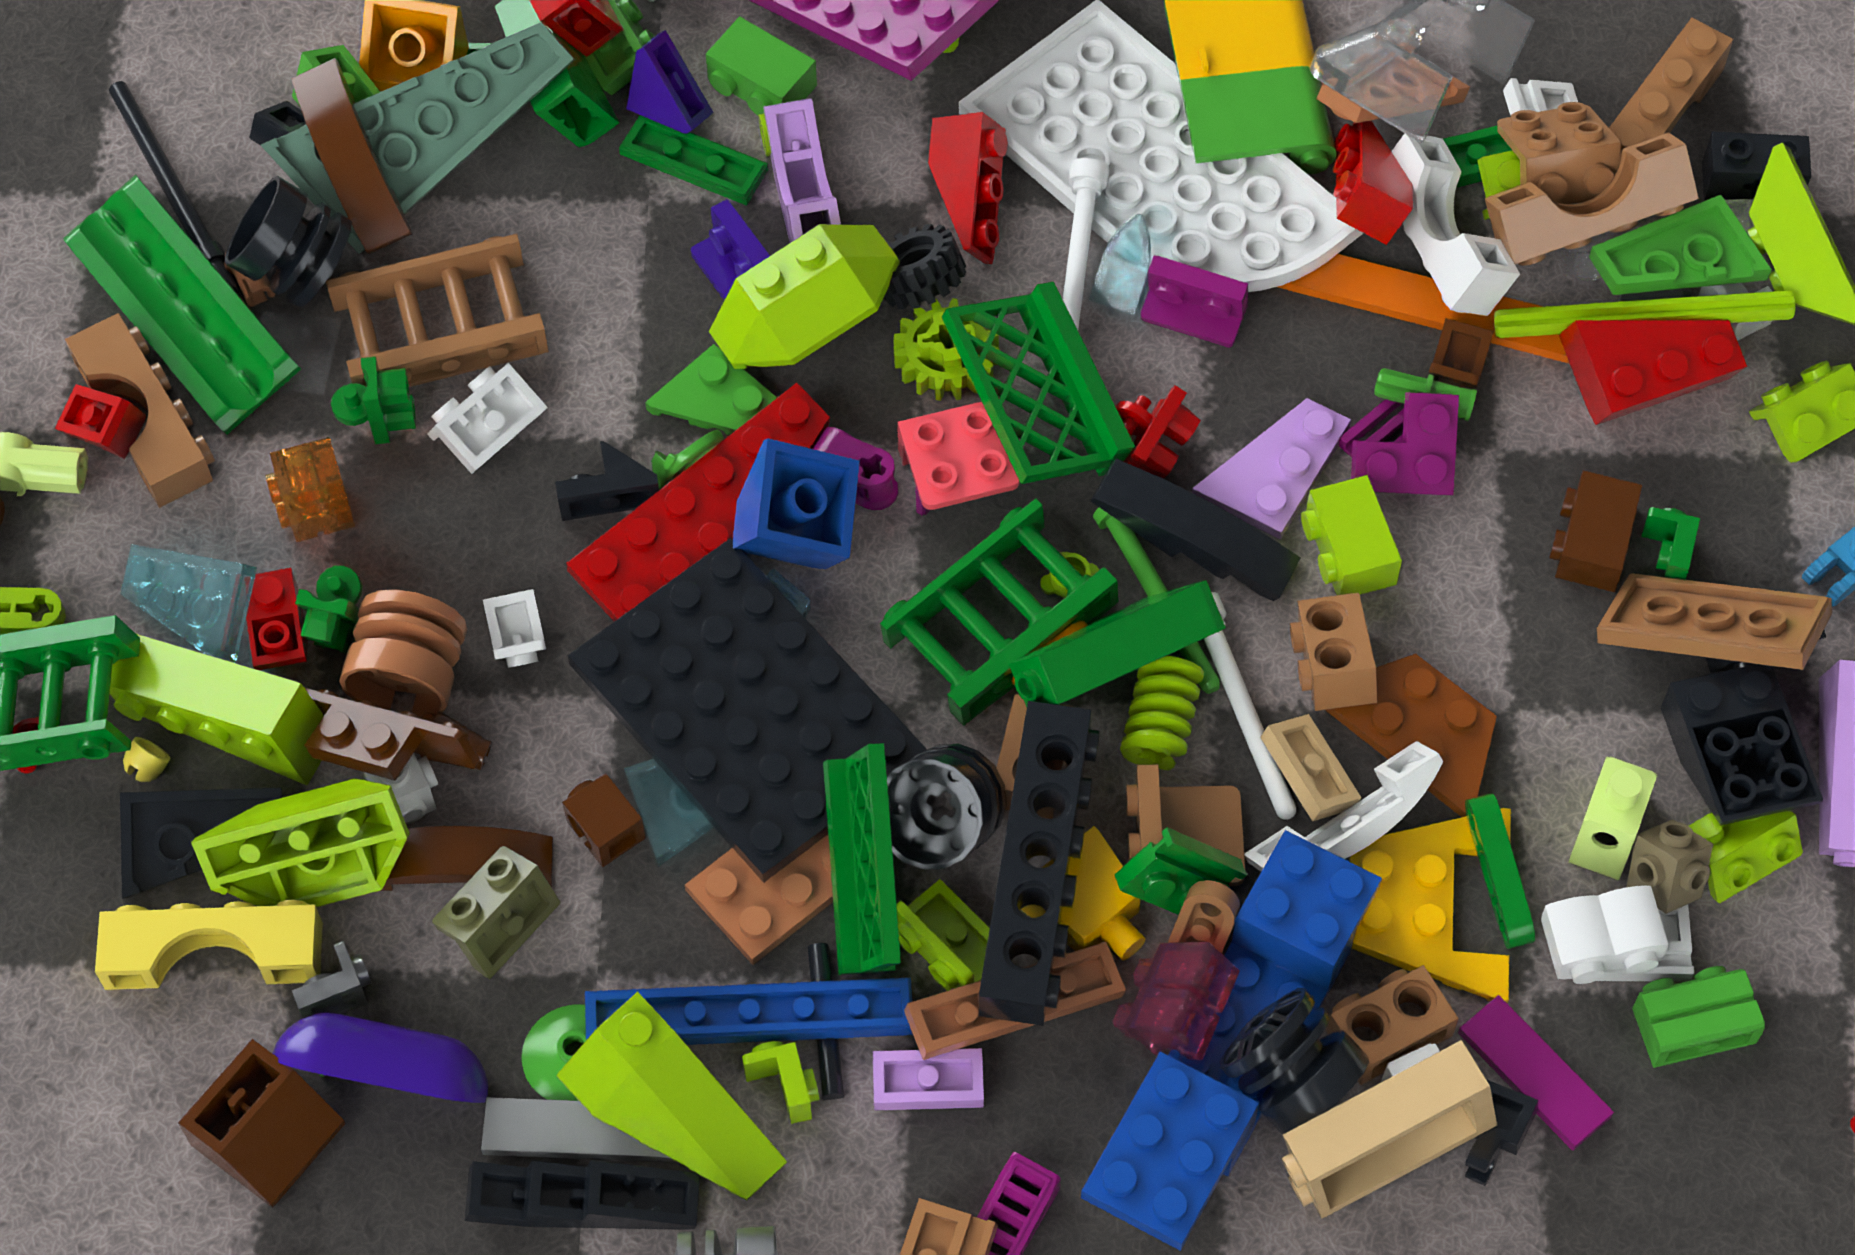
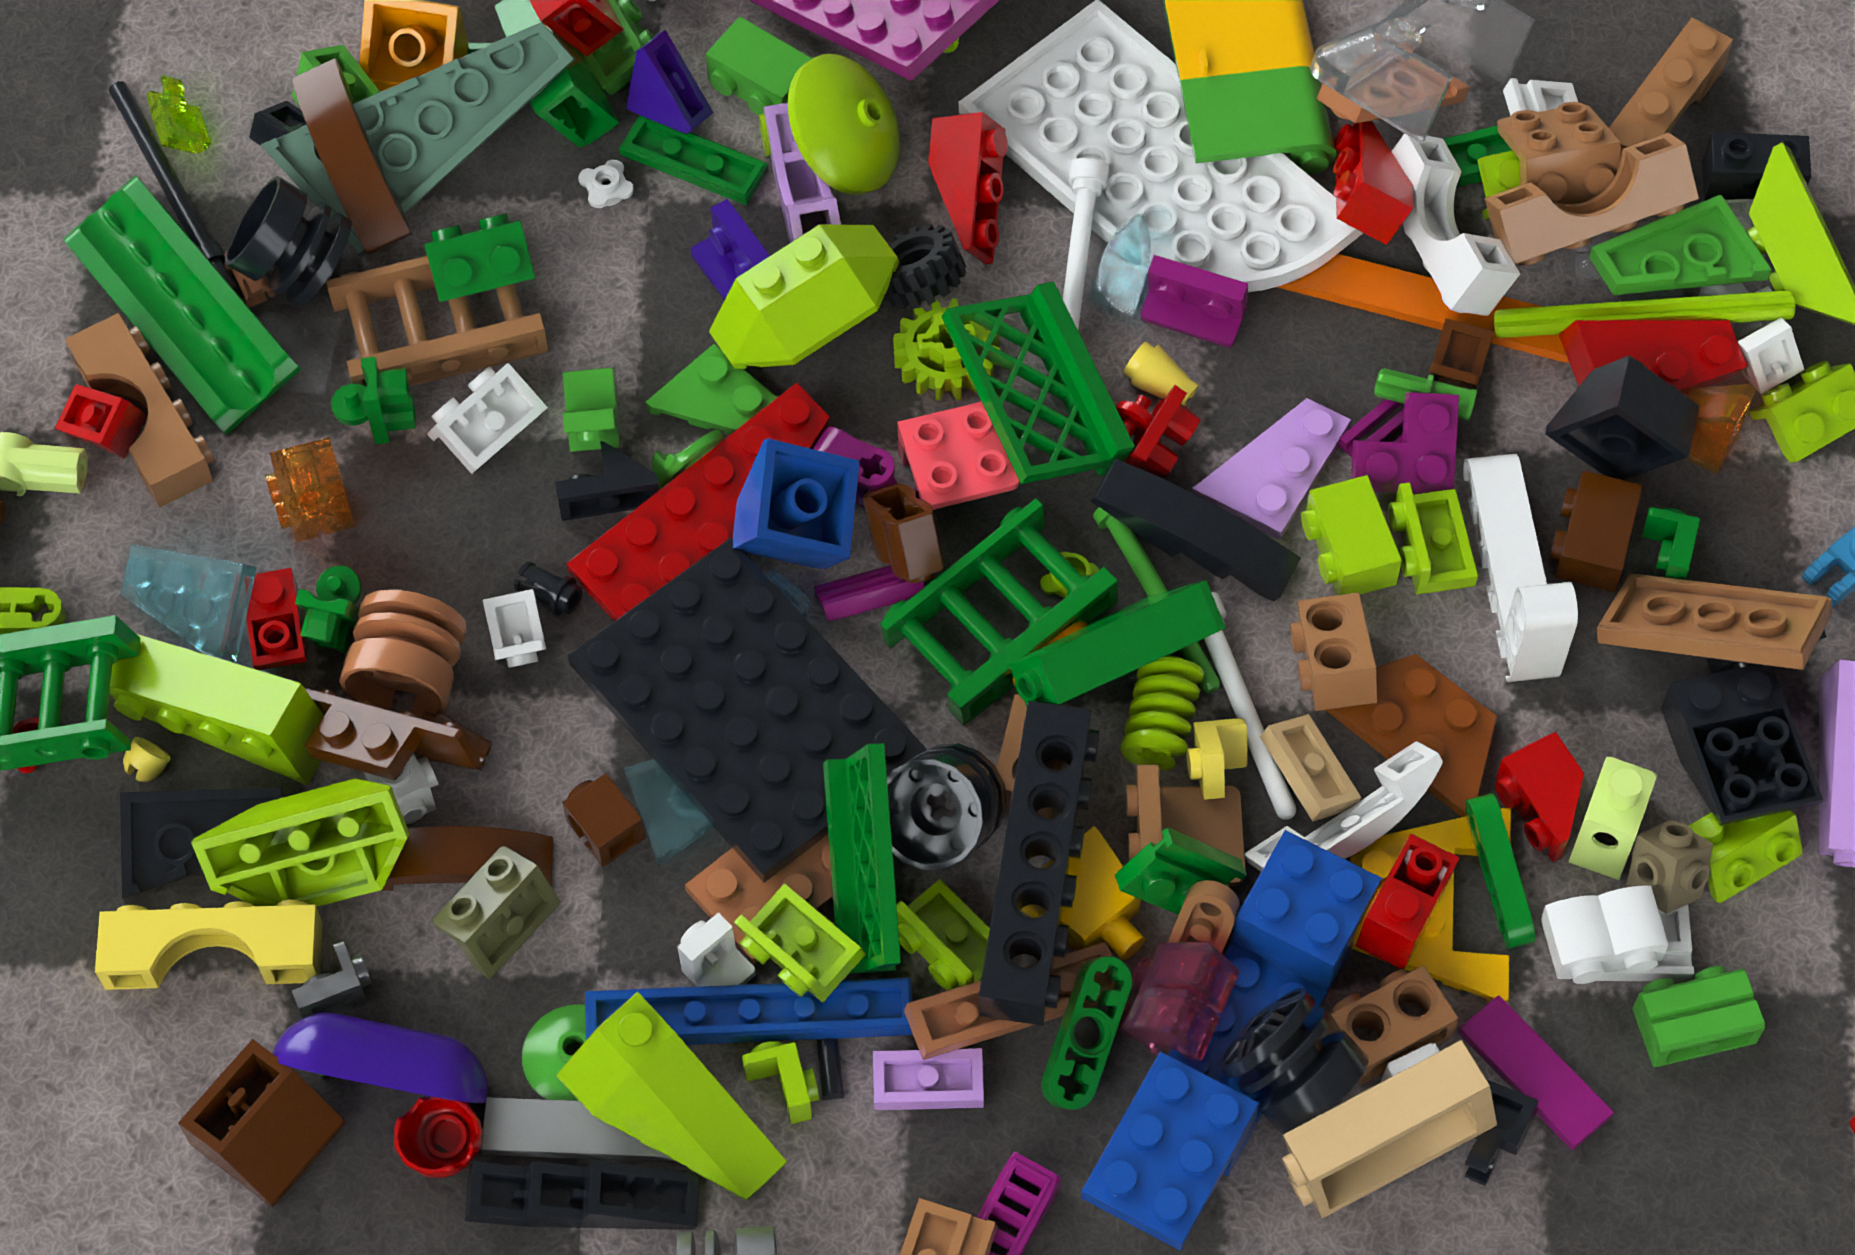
(176, 122): none -> clear neon green plate
(441, 1122): none -> red hair
(479, 258): none -> green bracket
(558, 592): none -> black pin
(591, 408): none -> bright green brick
(609, 194): none -> white plate
(710, 955): none -> white bracket
(802, 942): none -> lime bracket
(844, 124): none -> lime dish
(863, 593): none -> magenta tile
(904, 532): none -> reddish brown brick
(1086, 1075): none -> green beam
(1157, 372): none -> light yellow cone
(1216, 748): none -> light yellow bracket
(1406, 901): none -> red slope
(1433, 539): none -> lime bracket
(1533, 616): none -> white beam
(1546, 783): none -> red slope
(1625, 421): none -> black slope
(1718, 422): none -> clear orange slope
(1770, 355): none -> white bracket

